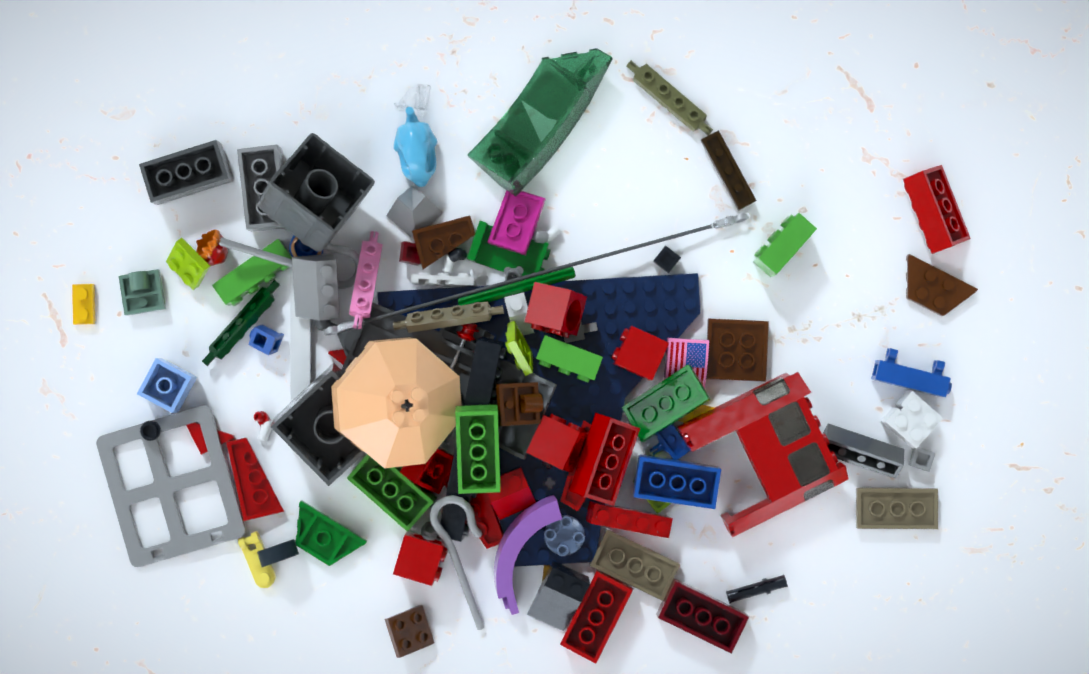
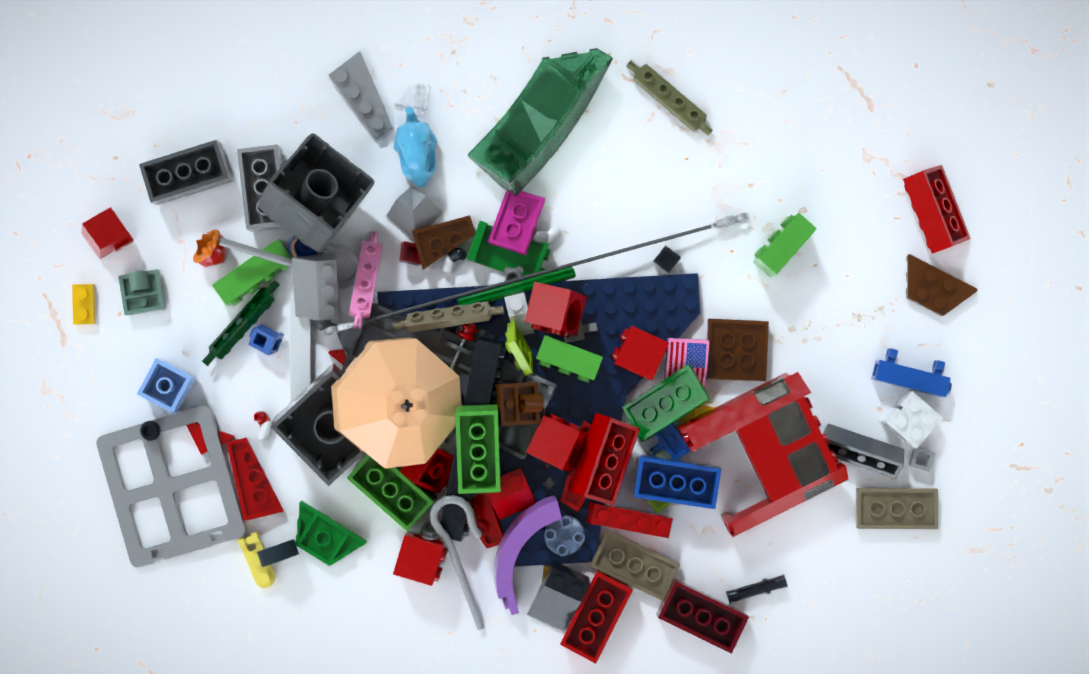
(106, 233): none -> red plate
(187, 264): lime plate -> none
(360, 91): none -> light grey wing
(409, 631): reddish brown plate -> none
(442, 279): white wing -> none
(728, 170): dark brown plate -> none

